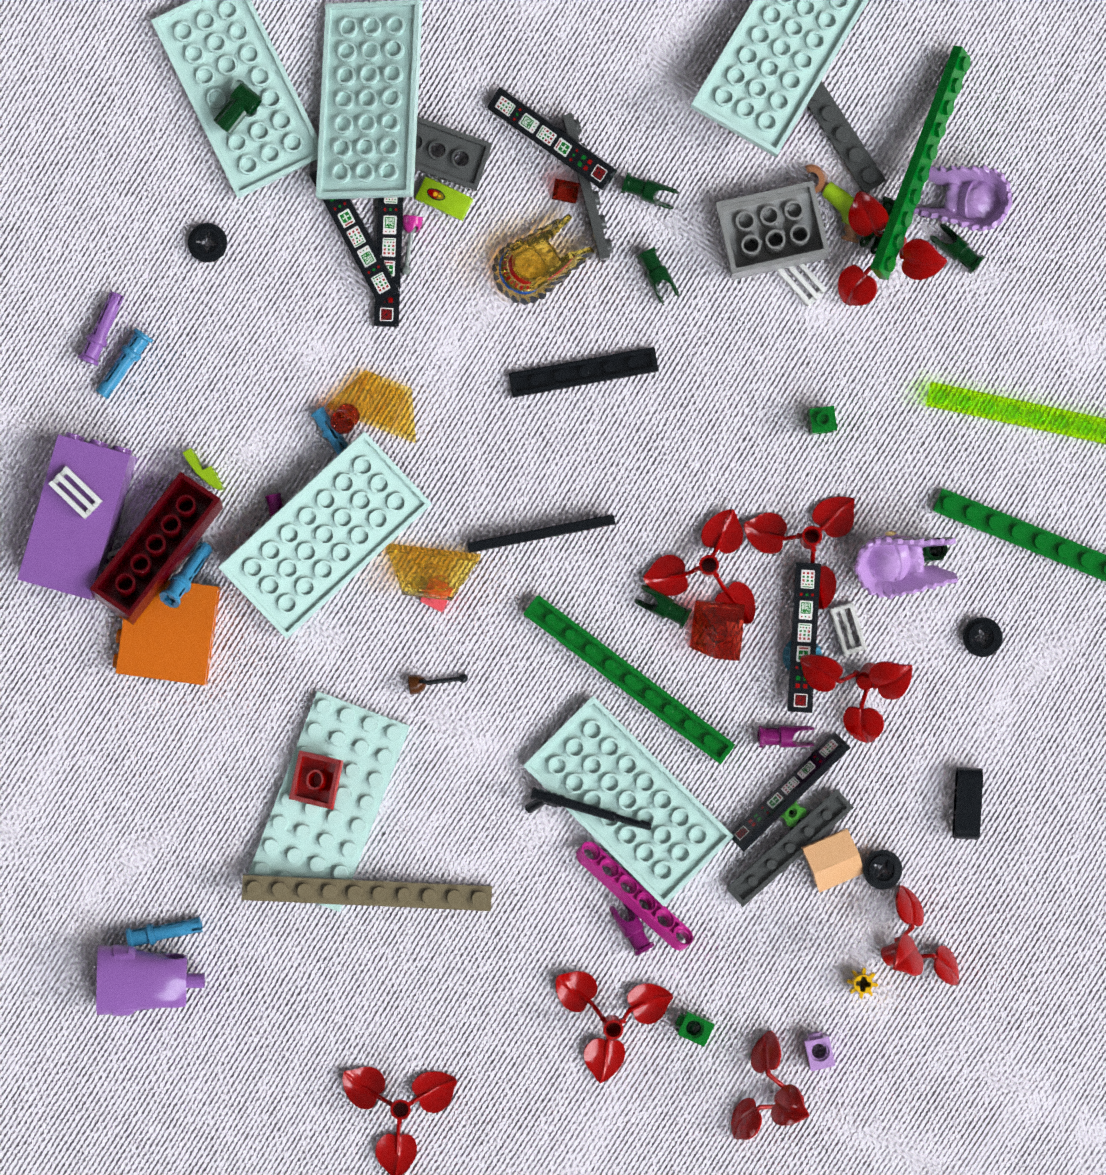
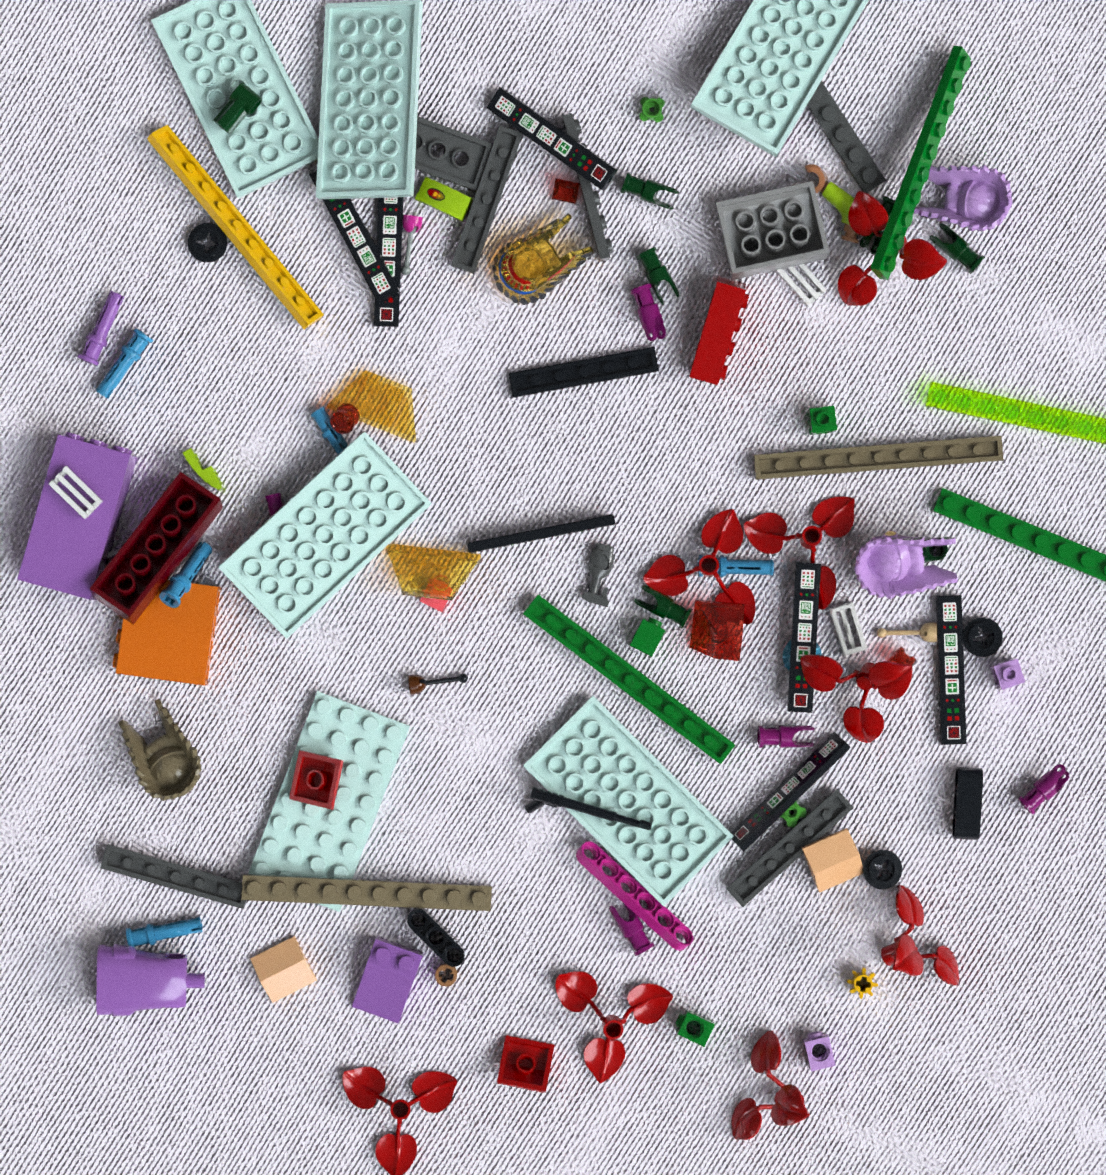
(168, 764): none -> dark tan piece
(173, 875): none -> dark grey plate
(235, 226): none -> yellow plate
(283, 969): none -> light nougat slope
(387, 979): none -> medium lavender slope
(433, 924): none -> black beam
(448, 982): none -> medium nougat bush
(486, 199): none -> dark grey plate
(525, 1064): none -> red slope
(599, 566): none -> dark grey piece
(646, 104): none -> bright green plate
(647, 636): none -> green brick
(648, 312): none -> magenta piece
(718, 331): none -> red wedge
(747, 567): none -> dark azure pin
(878, 457): none -> dark tan plate
(901, 657): none -> clear red wheel
(927, 632): none -> tan hinge
(951, 670): none -> black tile
(1007, 674): none -> lavender brick
(1044, 788): none -> magenta piece

